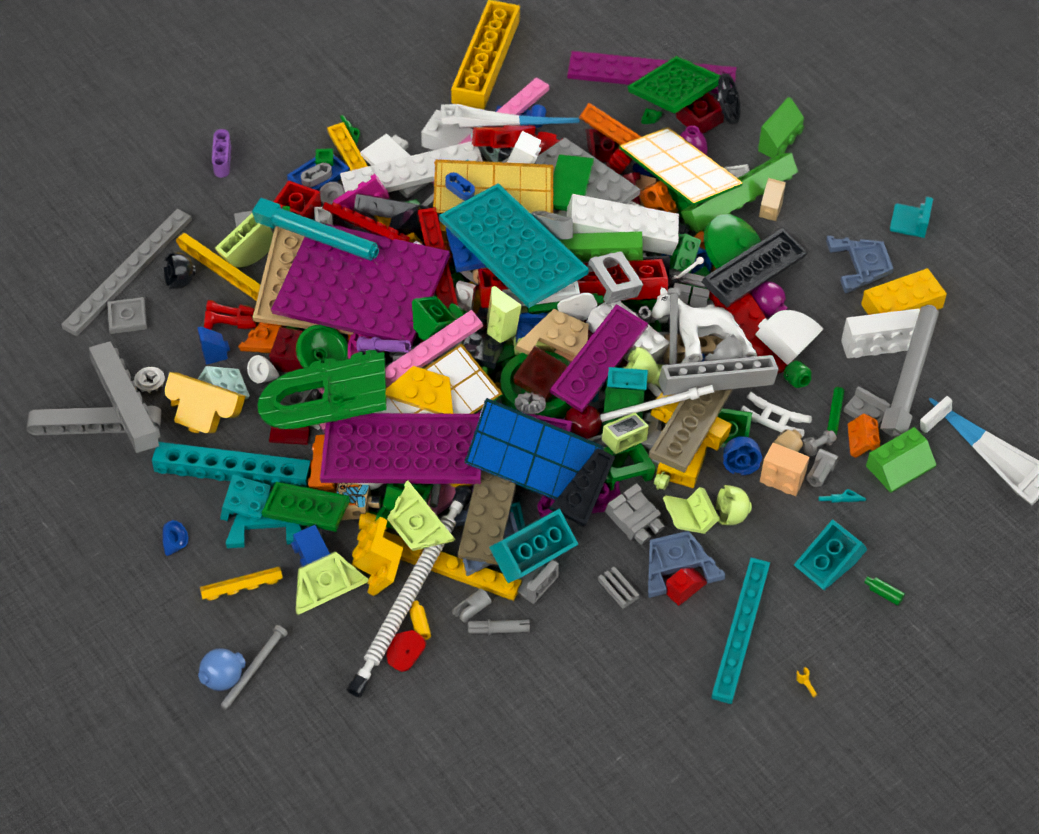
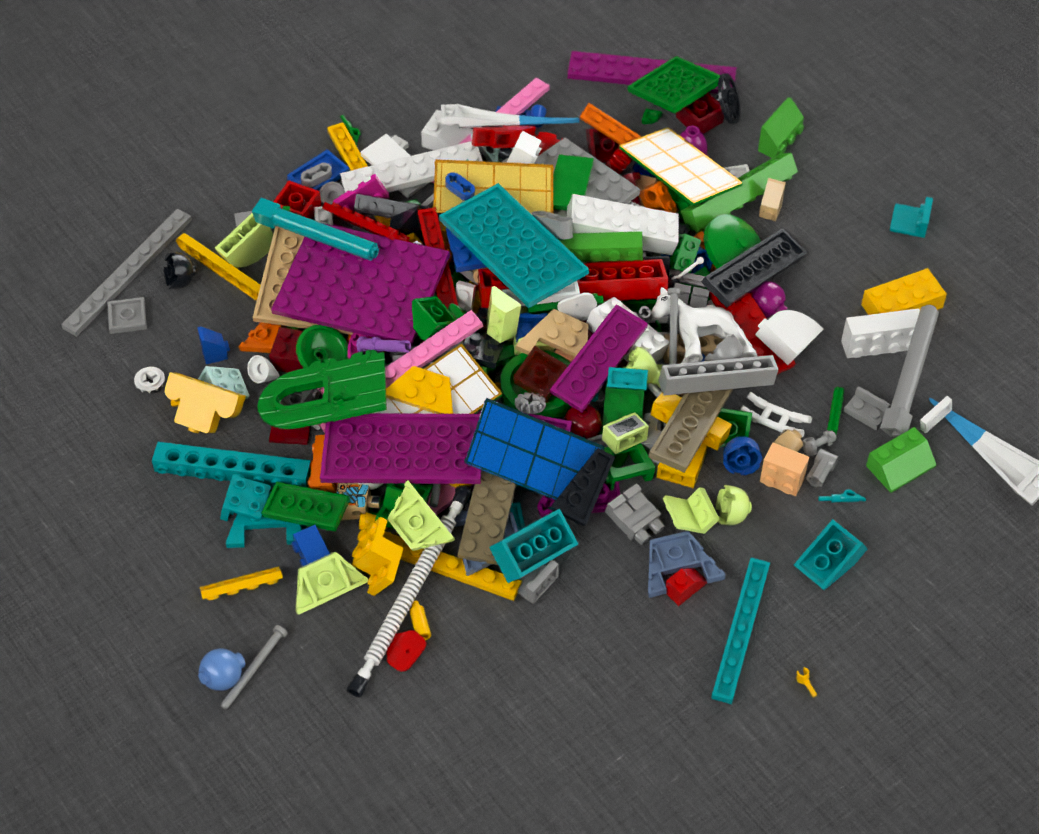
(80, 421): light grey beam -> none
(124, 397): light grey brick -> none
(174, 537): blue piece -> none
(221, 153): medium lavender beam -> none
(241, 317): red piece -> none
(324, 156): green plate -> none
(472, 605): light grey hinge -> none
(485, 54): yellow brick -> none
(504, 626): light grey axle -> none
(609, 575): light grey tile -> none
(620, 291): light grey panel -> none
(661, 481): yellowish green plate -> none
(693, 393): white bar -> none
(797, 374): green head -> none
(863, 435): orange bracket -> none
(869, 260): sand blue wing -> none
(885, 590): green cylinder -> none

